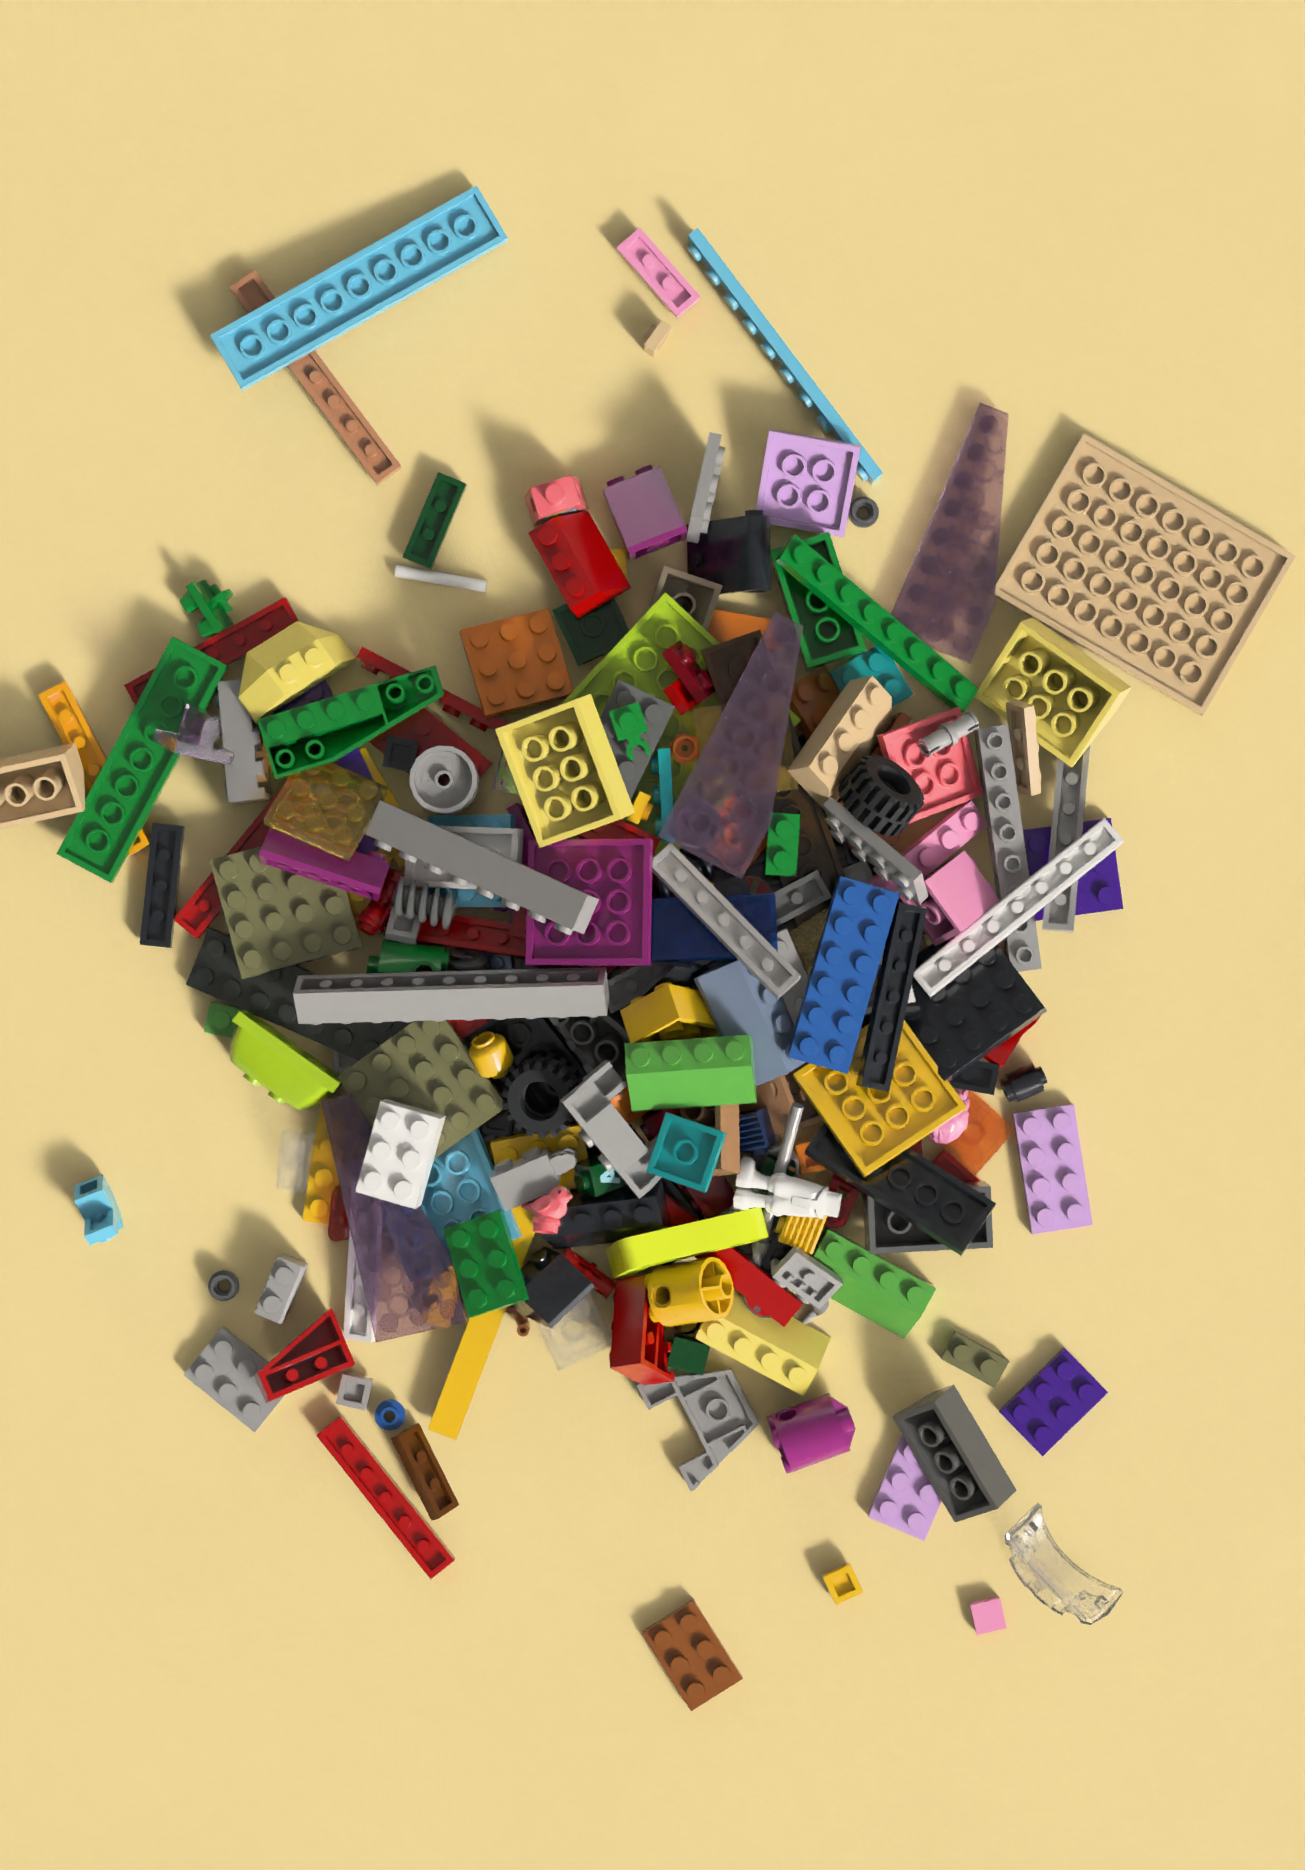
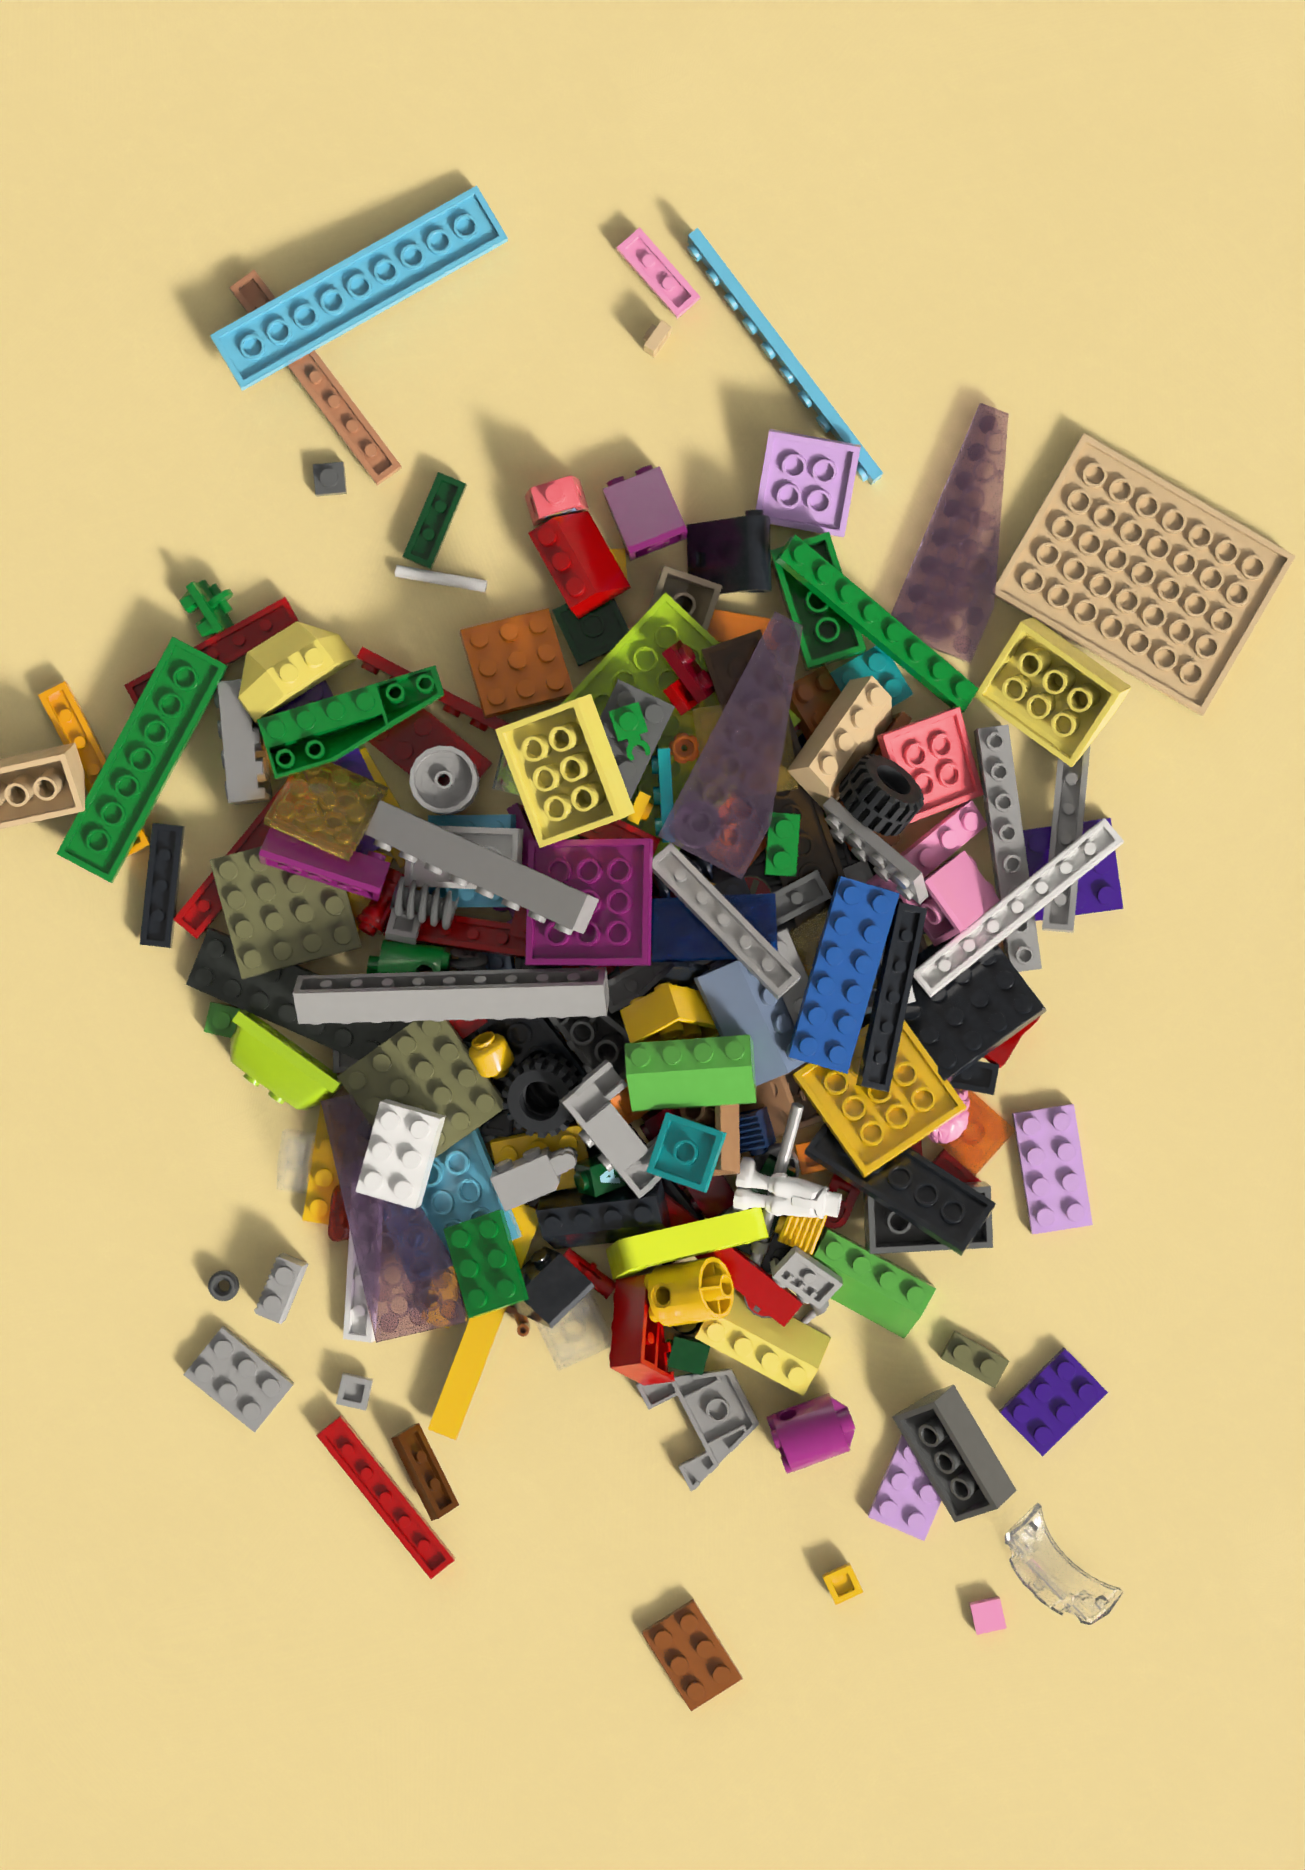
(98, 1209): medium azure brick -> none
(196, 737): bracket -> none
(307, 1359): red wedge -> none
(329, 479): none -> dark grey plate
(394, 1406): blue plate -> none
(400, 753): black plate -> none
(548, 1210): coral animal -> none
(706, 488): light grey plate -> none
(870, 505): dark grey plate -> none
(948, 734): light grey pin -> none
(1023, 1083): black brick -> none
(1025, 747): tan plate -> none

